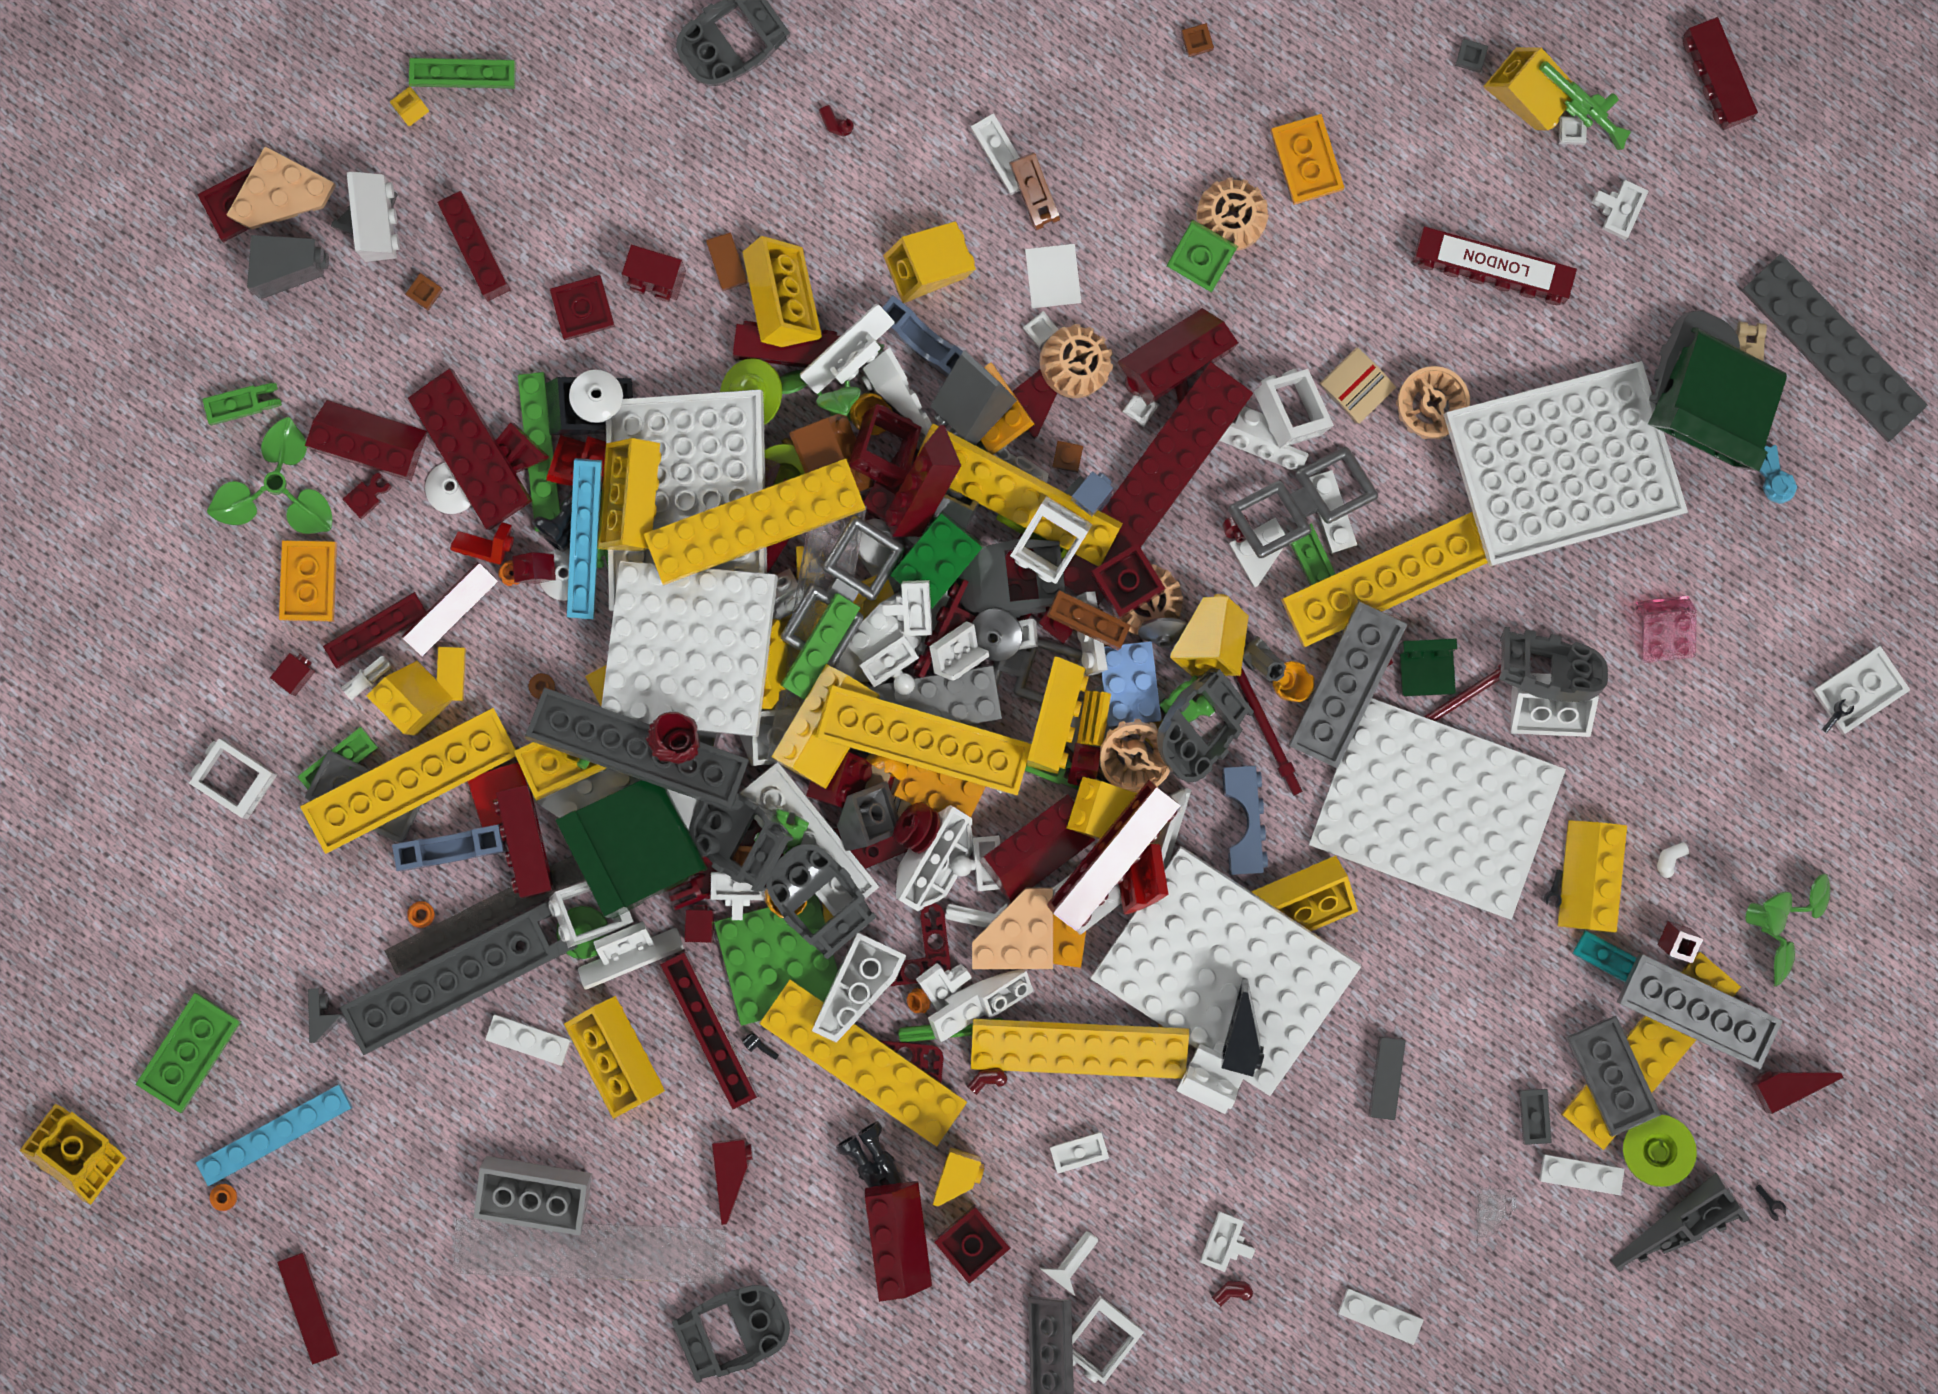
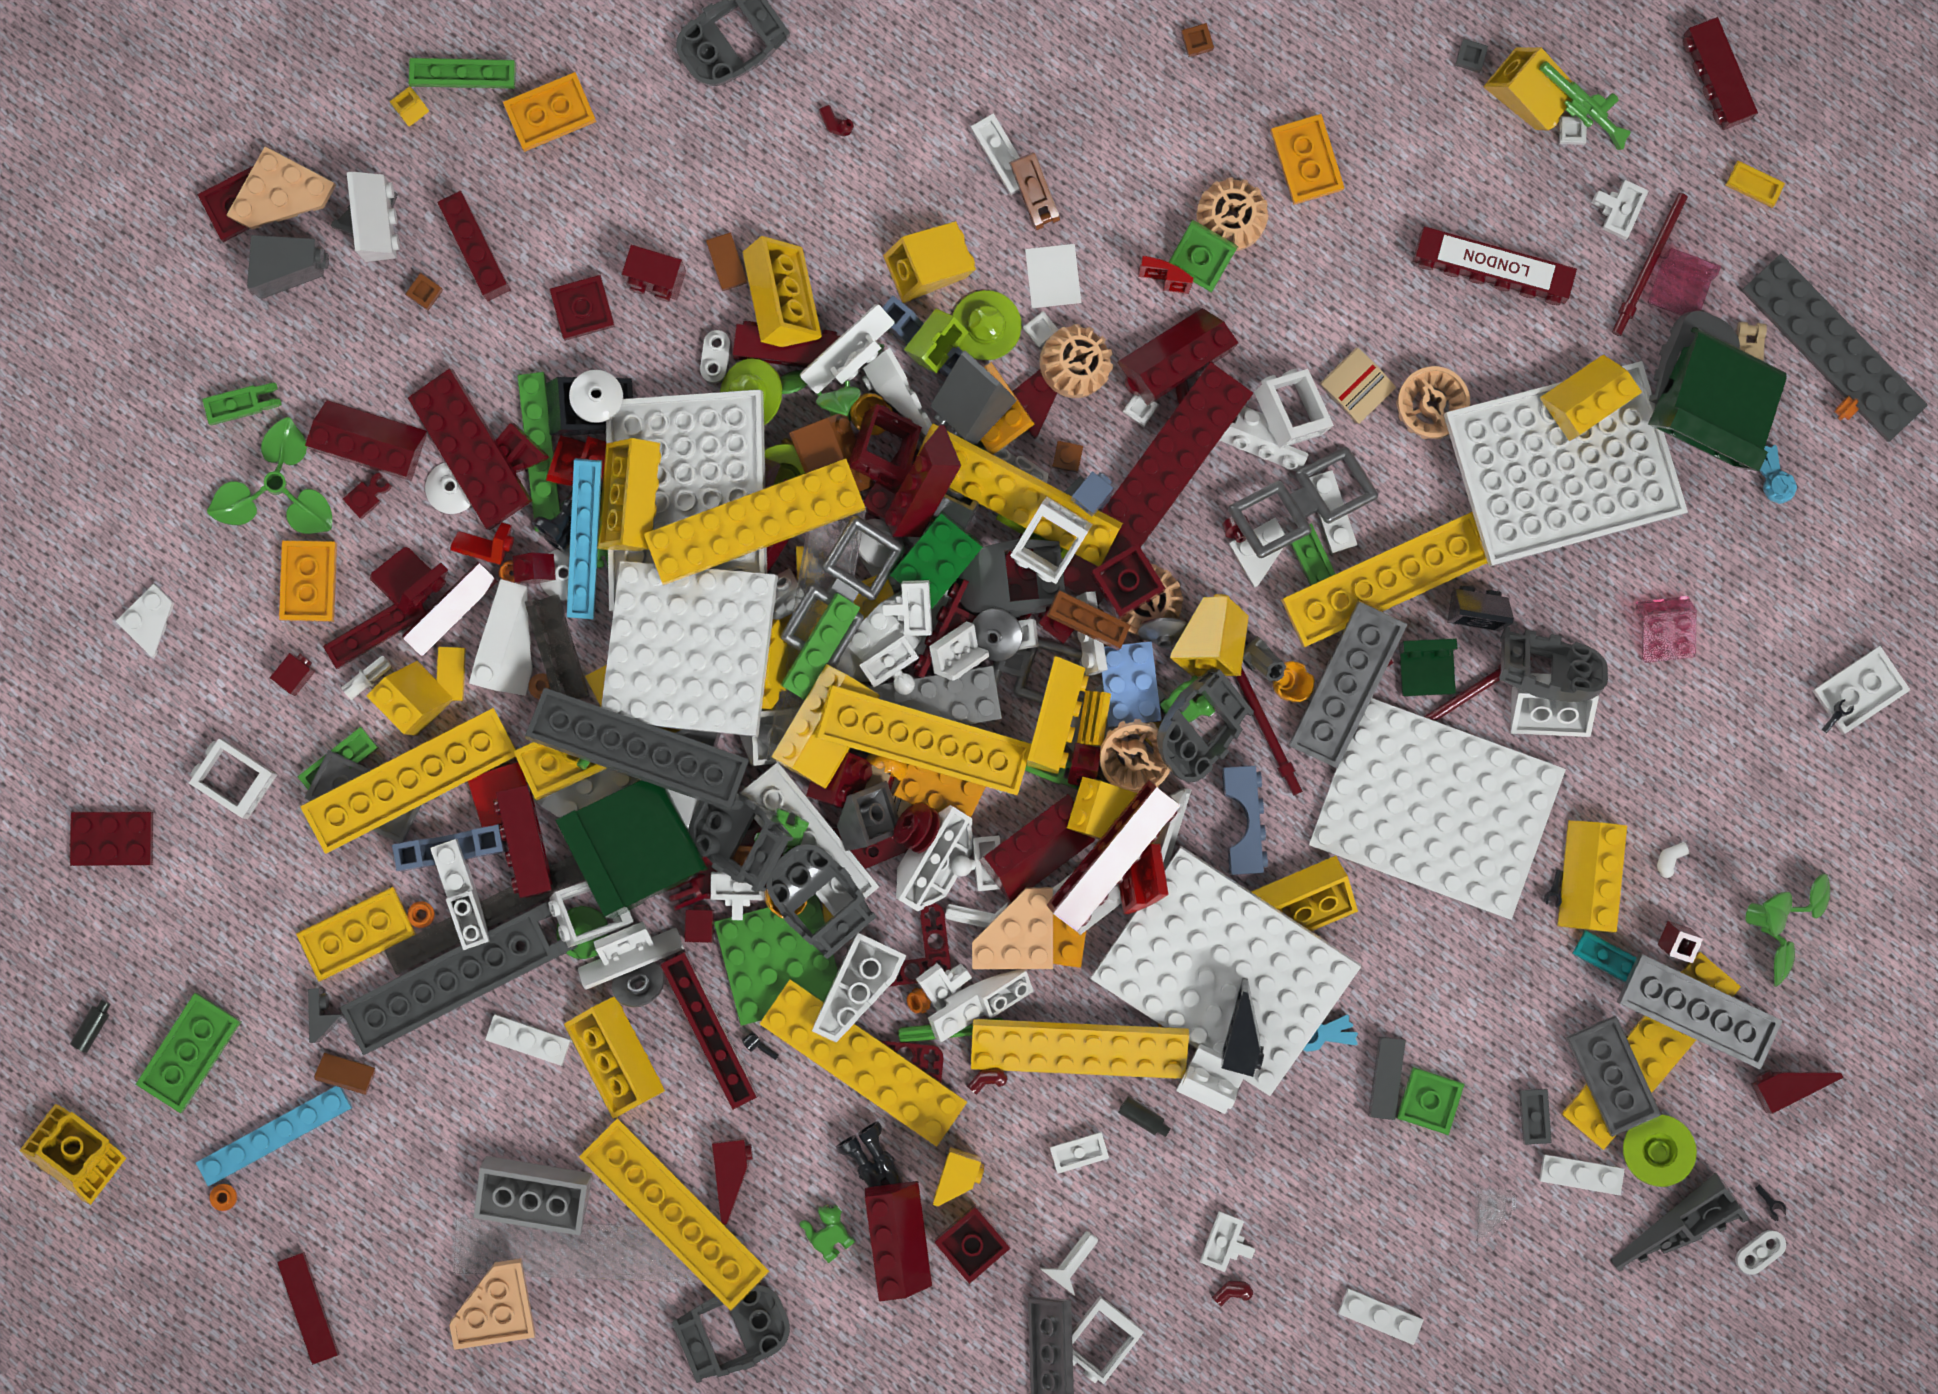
(91, 1026): none -> pearl dark grey cylinder
(111, 839): none -> dark red plate
(147, 619): none -> white wing
(344, 1073): none -> dark orange tile
(356, 934): none -> yellow tile
(408, 579): none -> dark red bracket
(460, 894): none -> white slope
(495, 1309): none -> light nougat plate
(504, 650): none -> white wedge
(549, 111): none -> light orange plate
(557, 647): none -> clear smoke fence
(626, 986): none -> flat silver dish
(673, 738): dark red hair -> none
(674, 1214): none -> yellow plate
(715, 356): none -> white plate
(830, 1235): none -> bright green animal
(935, 340): none -> lime brick
(991, 323): none -> lime hat
(1143, 1117): none -> pearl dark grey cylinder
(1174, 277): none -> red slope
(1332, 1033): none -> medium azure piece
(1430, 1101): none -> bright green tile
(1479, 609): none -> black slope
(1590, 396): none -> yellow slope
(1628, 308): none -> dark red bar
(1682, 282): none -> clear pink bracket
(1755, 184): none -> yellow tile
(1761, 1254): none -> white plate
(1847, 408): none -> orange plate

